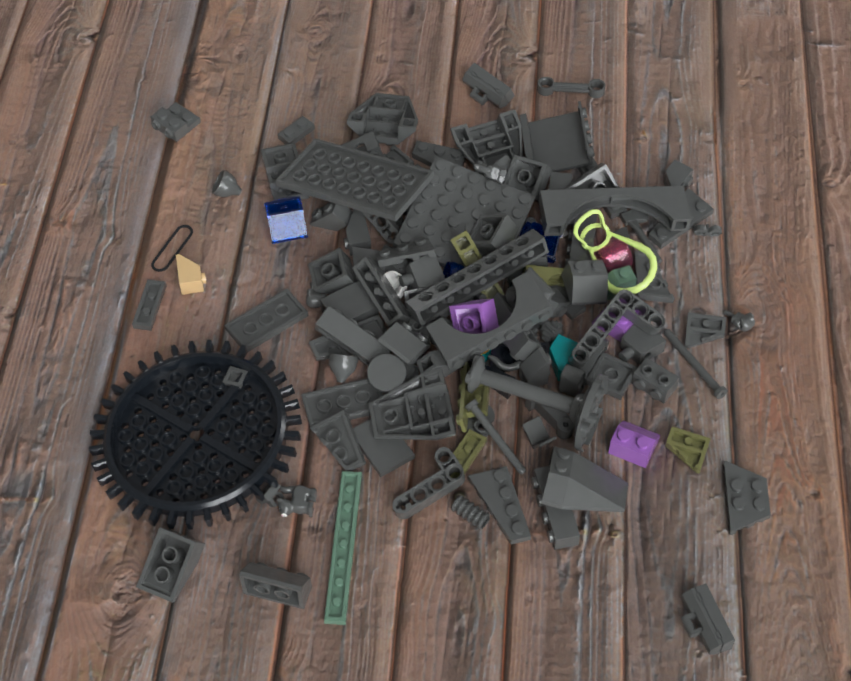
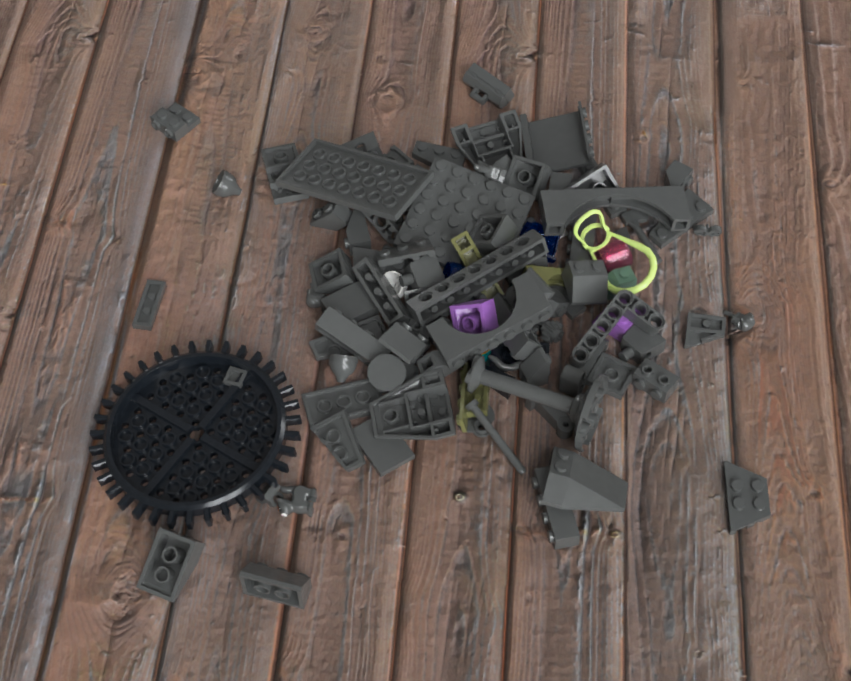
(163, 269): black piece -> none
(190, 276): tan slope -> none
(266, 320): dark grey tile -> none
(286, 220): clear blue slope -> none
(296, 131): dark grey plate -> none
(343, 548): sand green tile -> none
(387, 115): dark grey wedge -> none
(426, 486): dark grey beam -> none
(468, 450): olive plate -> none
(470, 512): dark grey piece -> none
(500, 497): dark grey wing -> none
(537, 433): dark grey bracket -> none
(560, 352): teal slope -> none
(571, 87): dark grey piece -> none
(633, 443): medium lavender slope -> none
(657, 289): dark grey wing -> none
(688, 447): olive wing -> none
(709, 619): dark grey piece -> none
(719, 392): dark grey bar -> none

